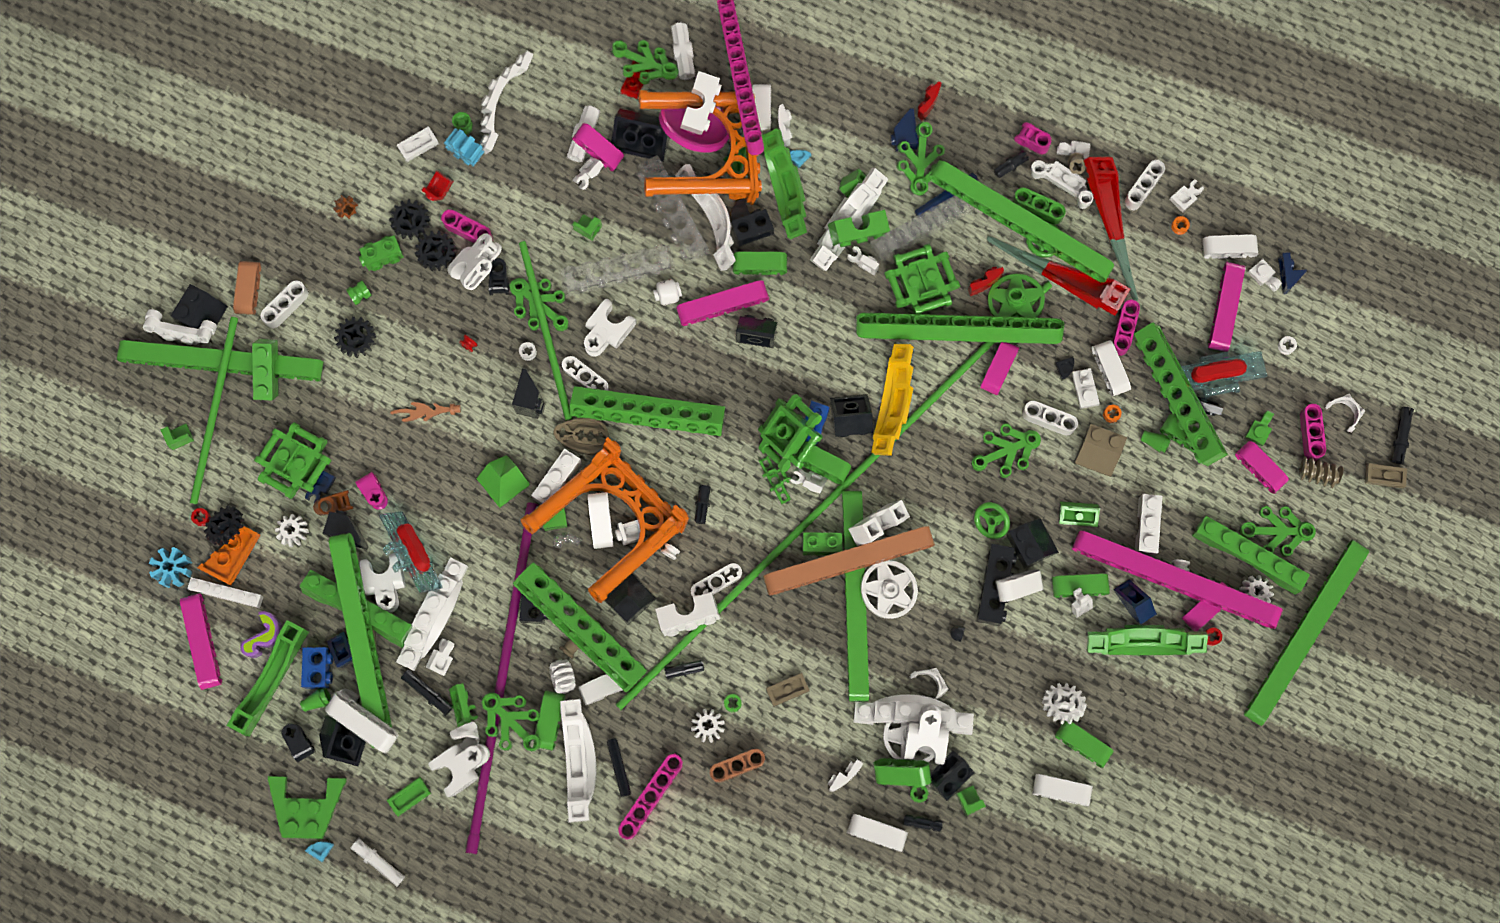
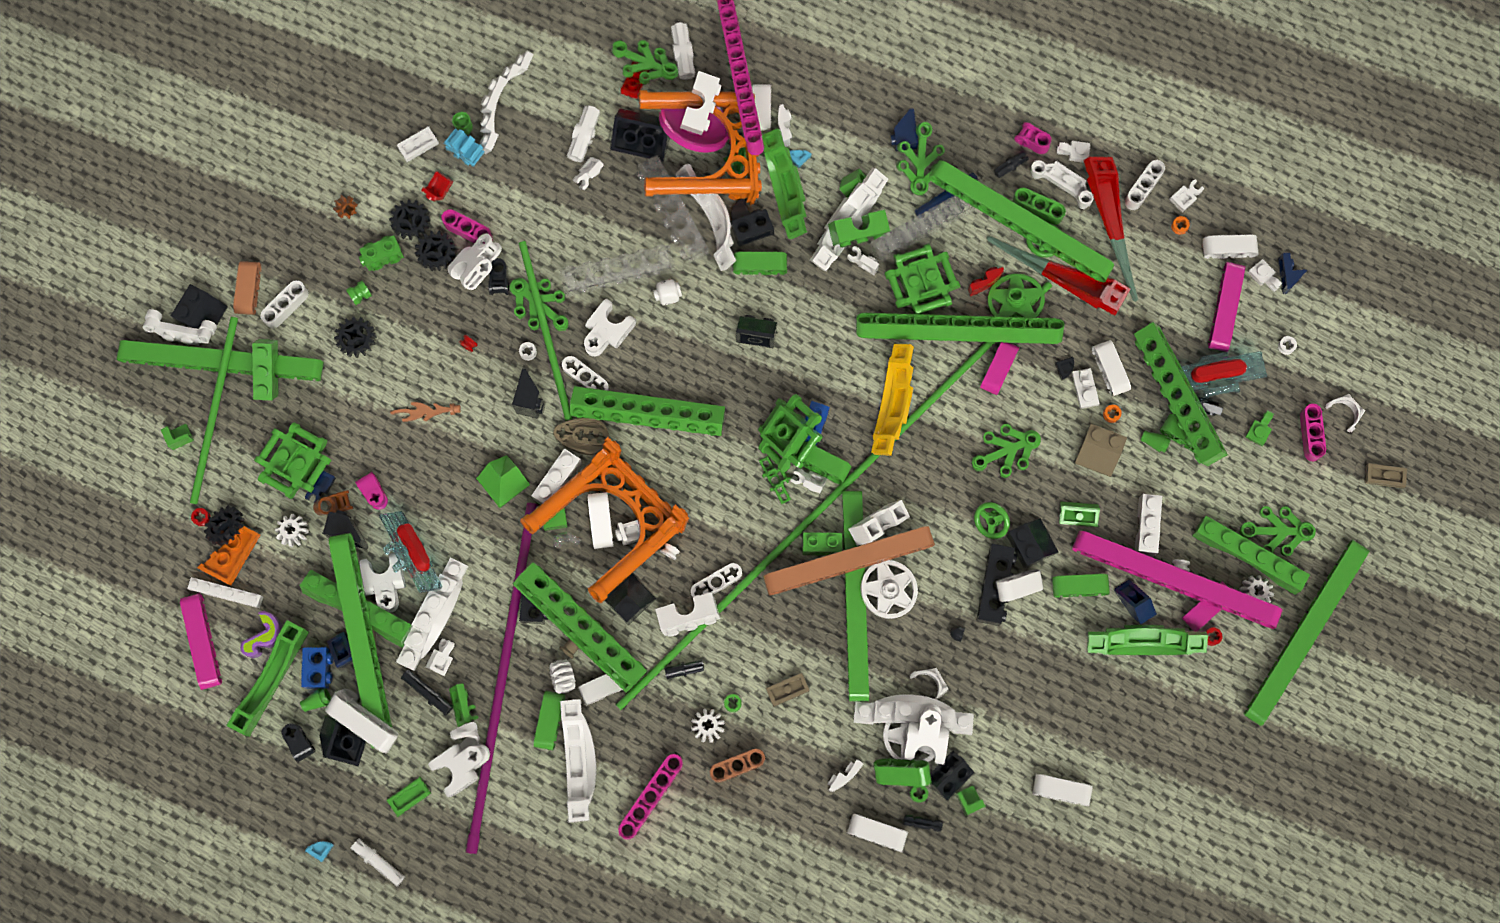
(163, 571): medium azure gear -> none
(304, 816): bright green wing -> none
(508, 720): bright green plant -> none
(587, 226): bright green panel -> none
(598, 146): dark pink beam -> none
(618, 767): black axle -> none
(702, 504): black axle -> none
(722, 302): dark pink beam -> none
(851, 415): black slope -> none
(931, 97): red slope -> none
(1059, 418): white beam -> none
(1064, 703): white gear -> none
(1074, 168): dark tan bush -> none
(1081, 603): white plate -> none
(1085, 743): bright green beam -> none
(1126, 319): dark pink beam -> none
(1262, 466): dark pink beam -> none
(1320, 472): dark tan piece -> none
(1401, 442): black pin -> none

